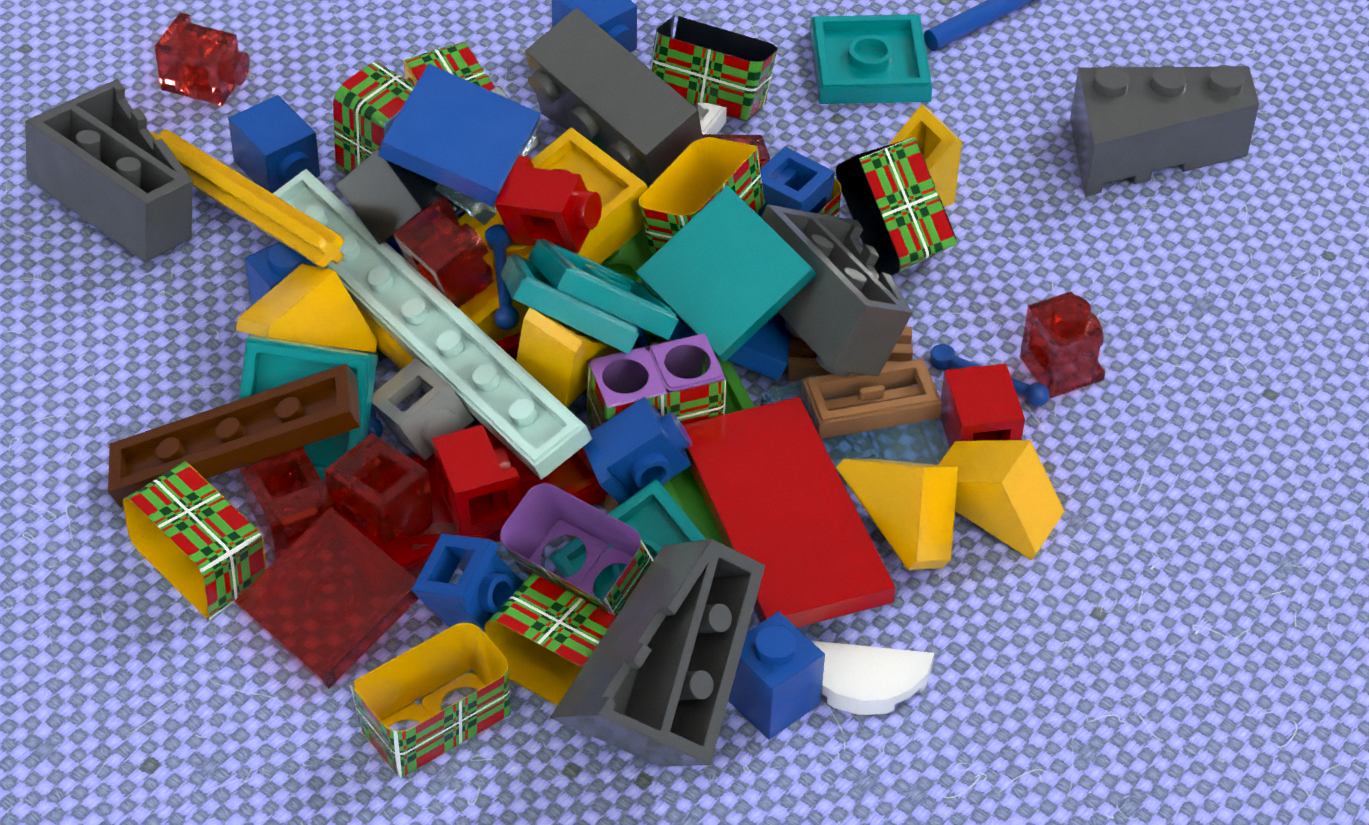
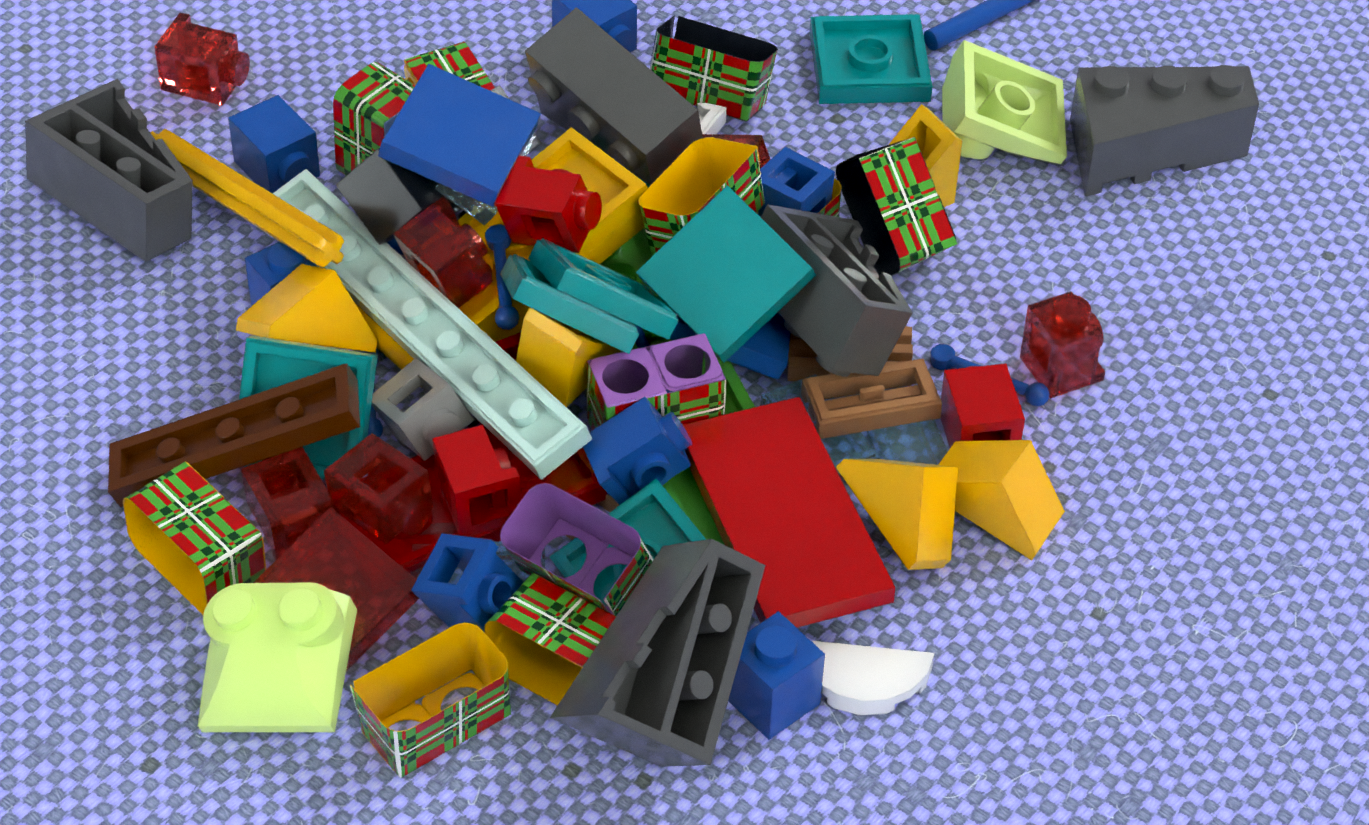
(275, 658): none -> yellowish green slope
(1003, 106): none -> yellowish green slope

